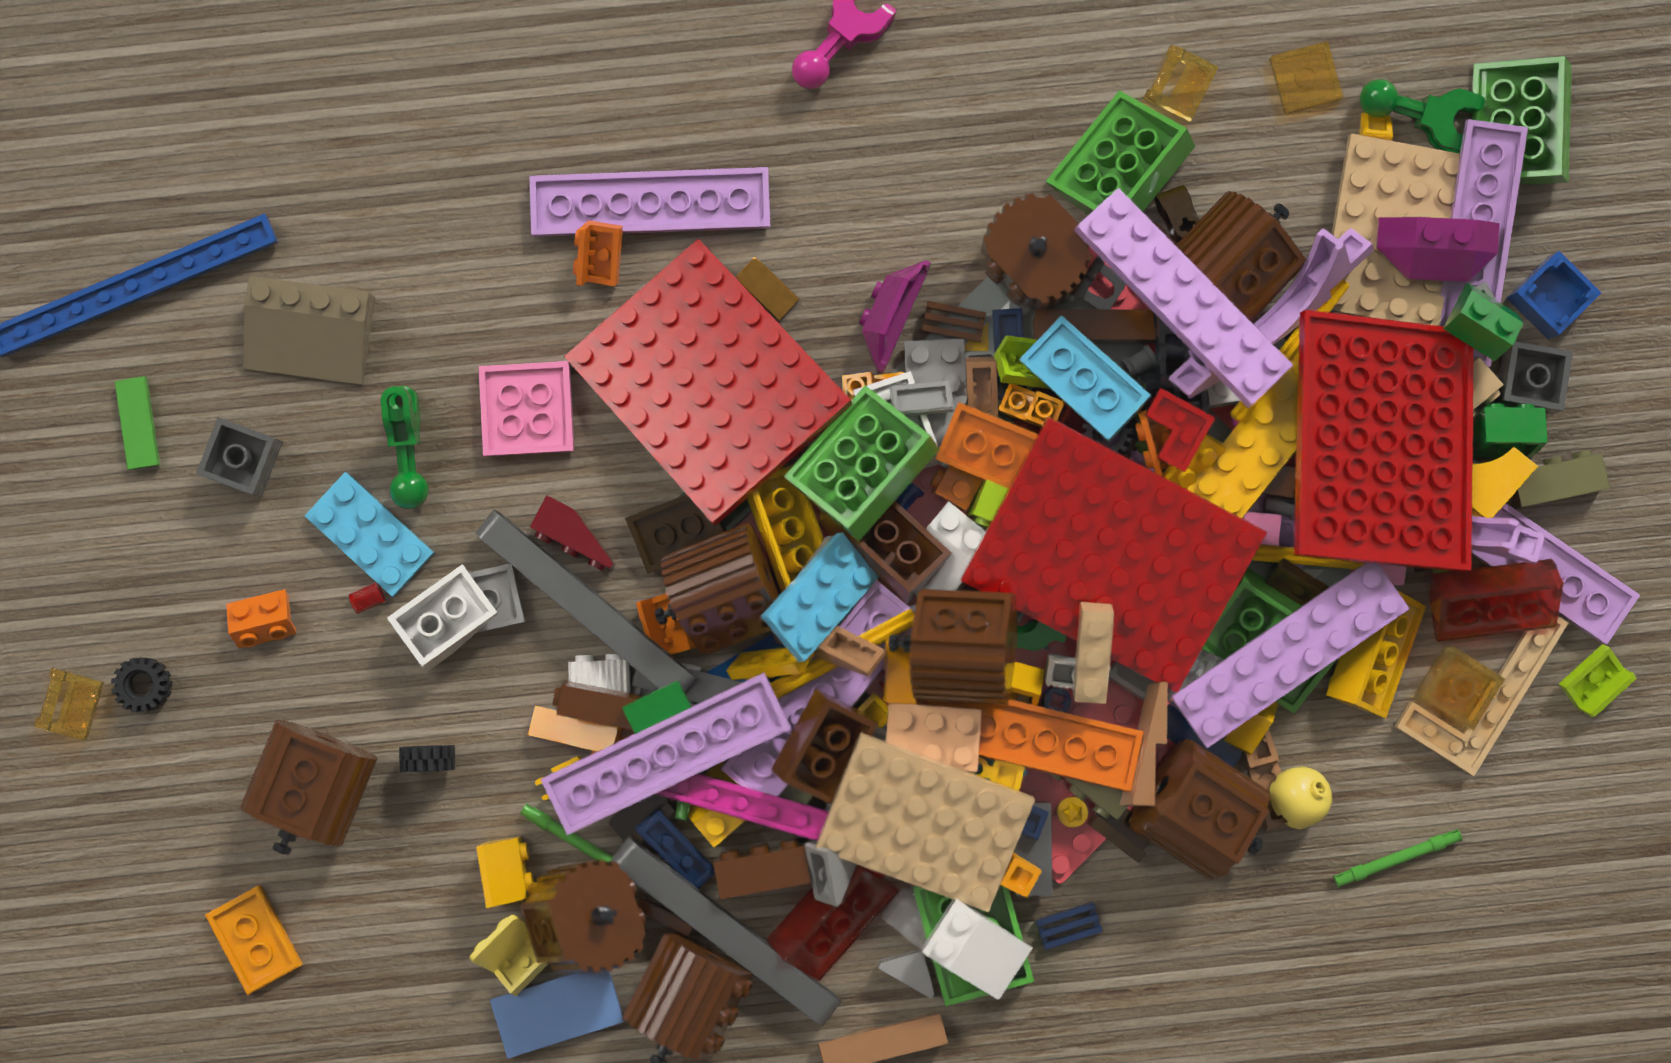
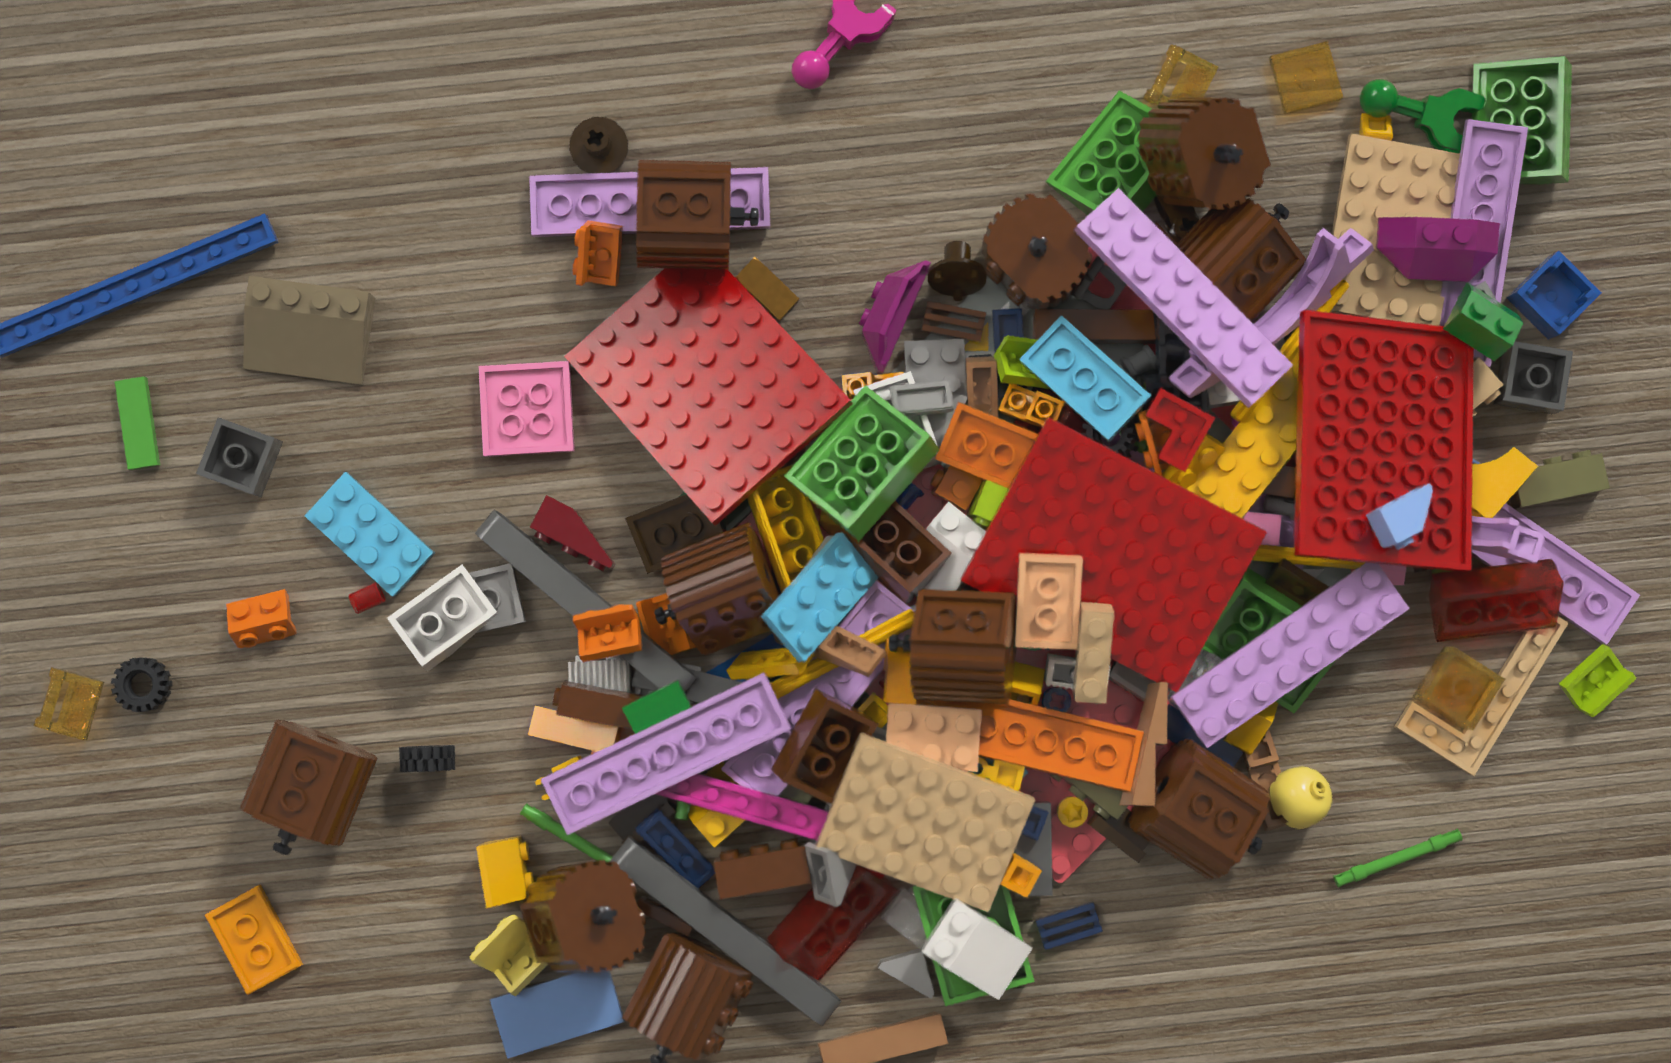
(403, 431): green piece -> none
(598, 145): none -> dark brown piece
(608, 632): none -> orange bracket
(685, 214): none -> reddish brown piece
(957, 273): none -> dark brown piece
(1048, 601): none -> light nougat plate
(1203, 152): none -> reddish brown piece
(1372, 669): yellow slope -> none
(1401, 518): none -> light blue slope
(1502, 428): green slope -> none

